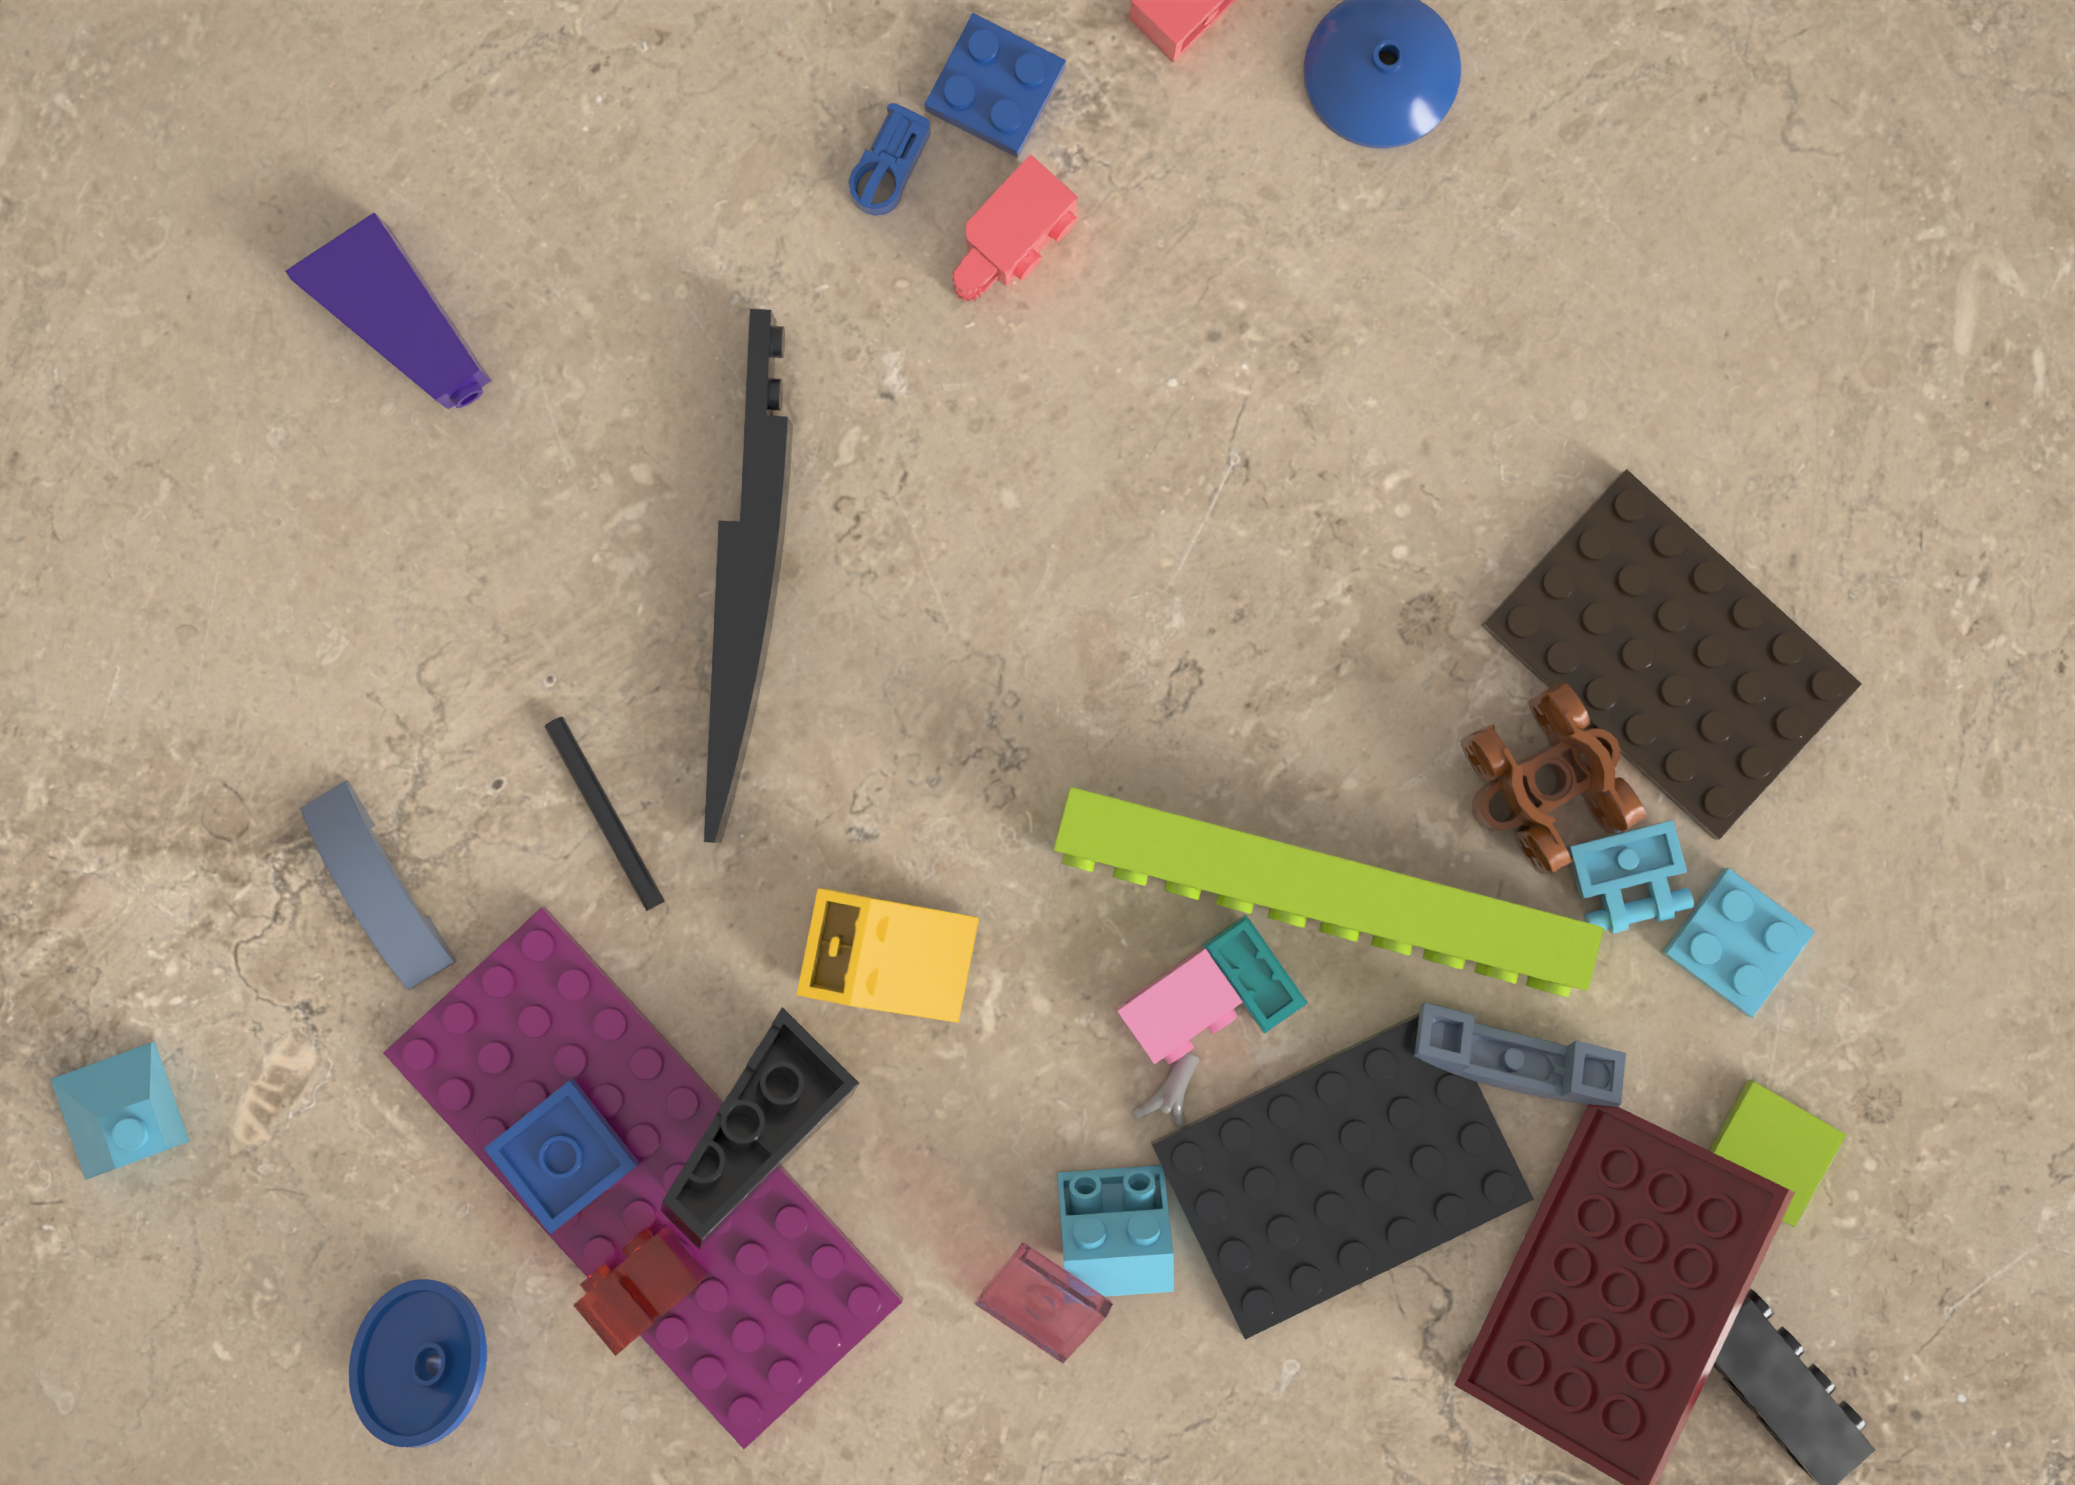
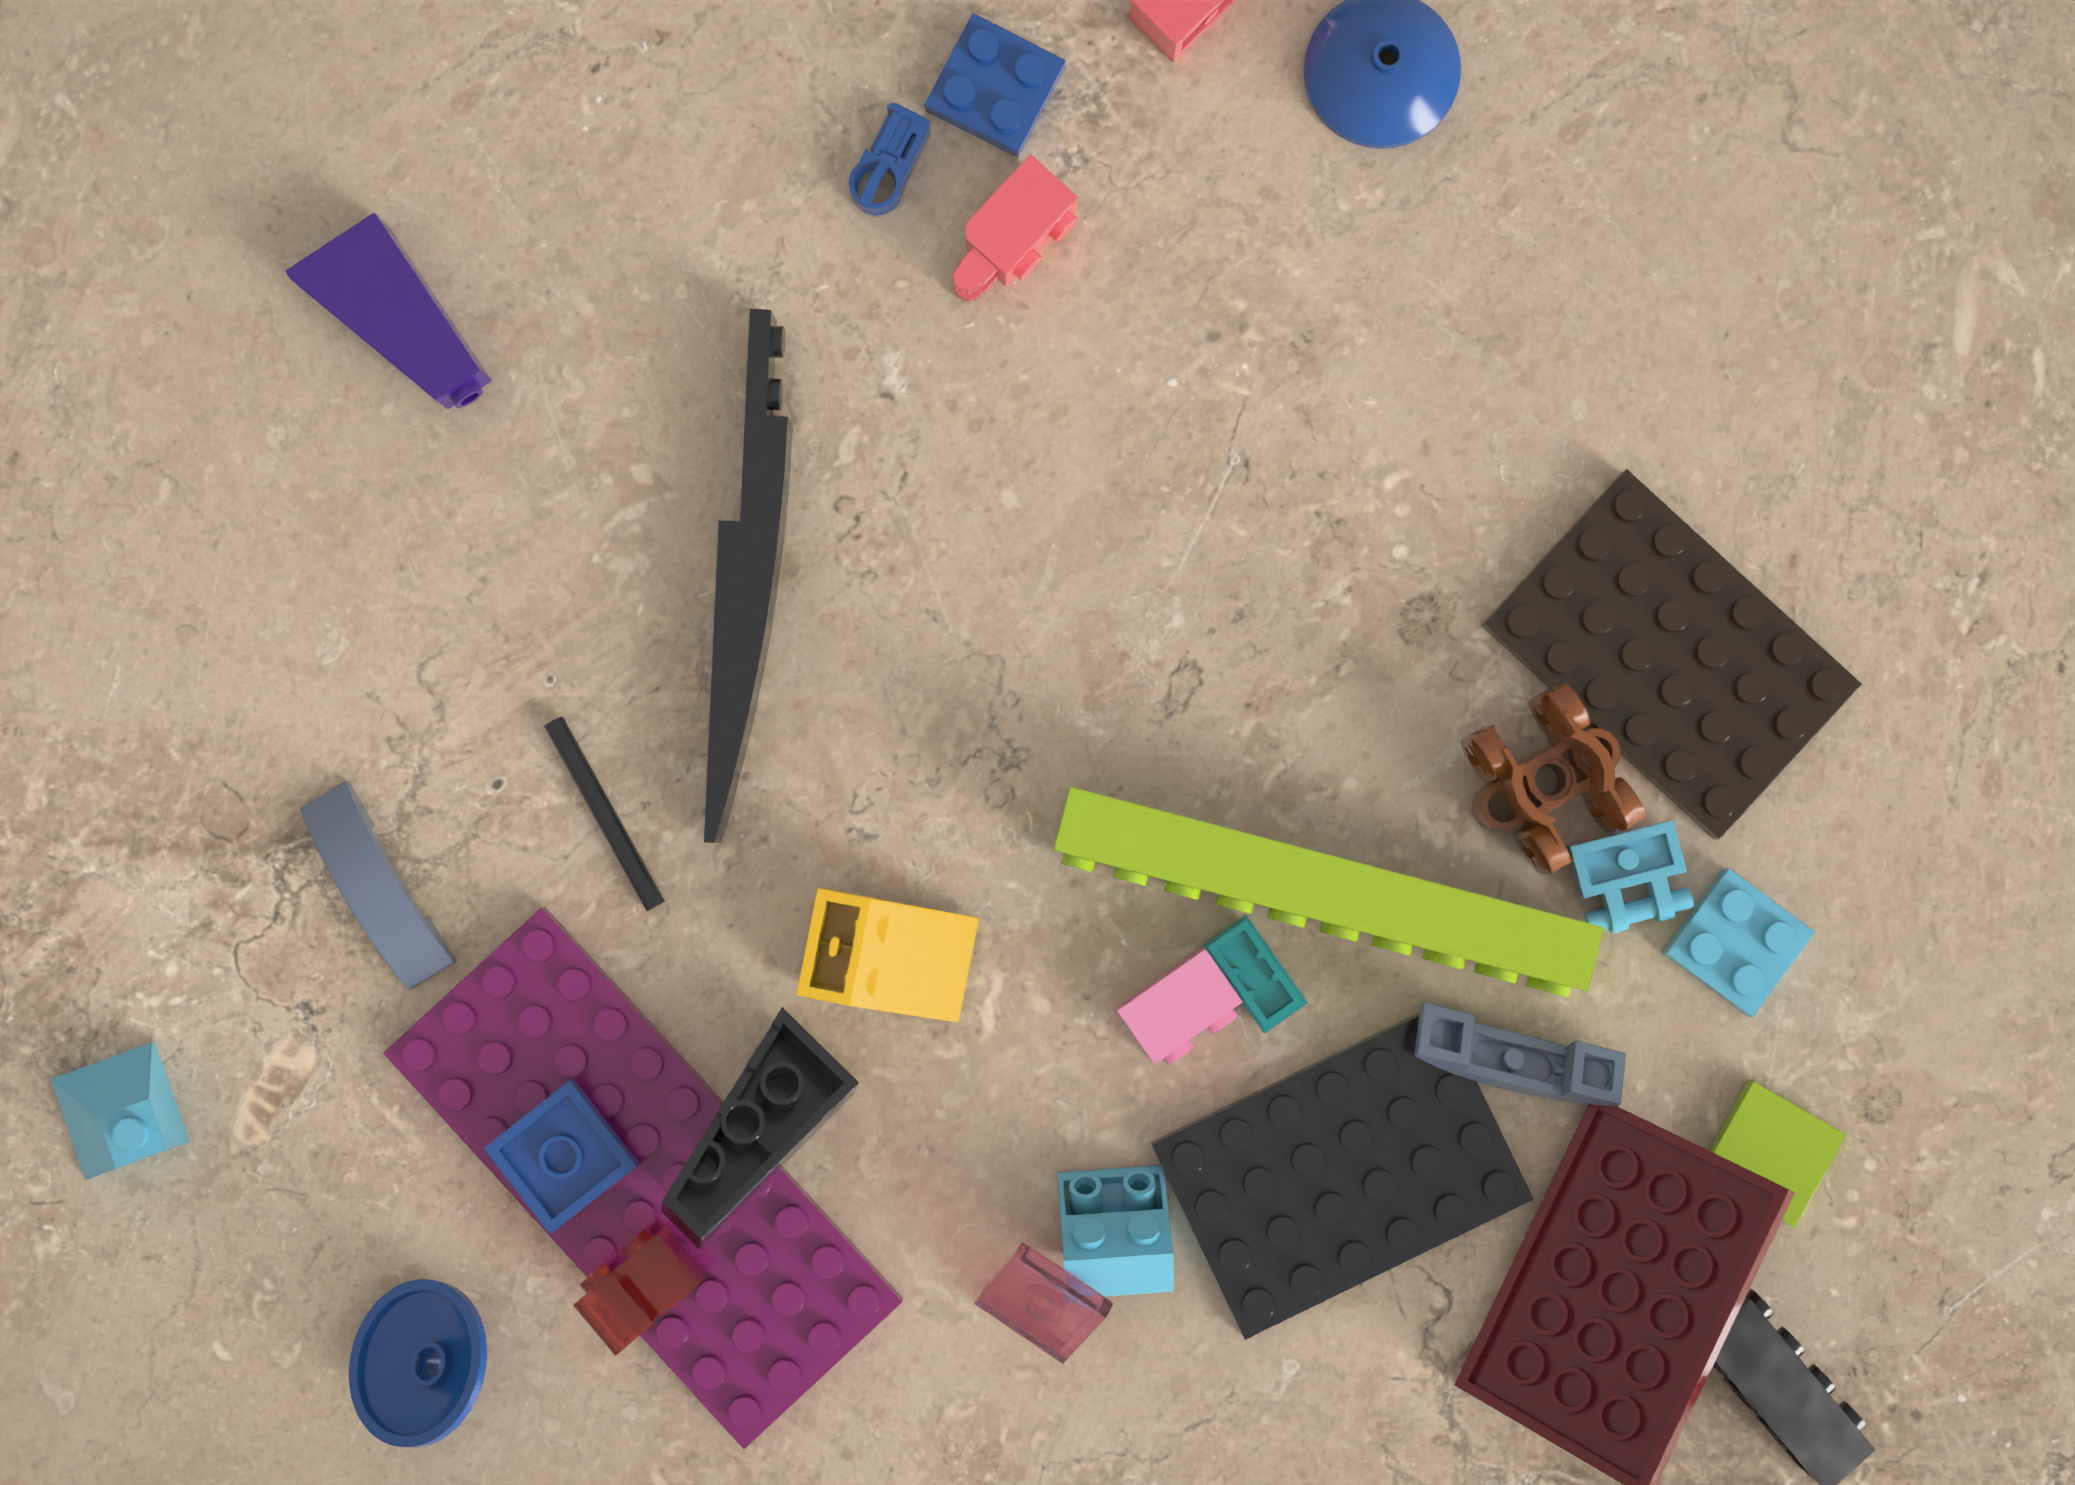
(1172, 1092): light grey bar -> none

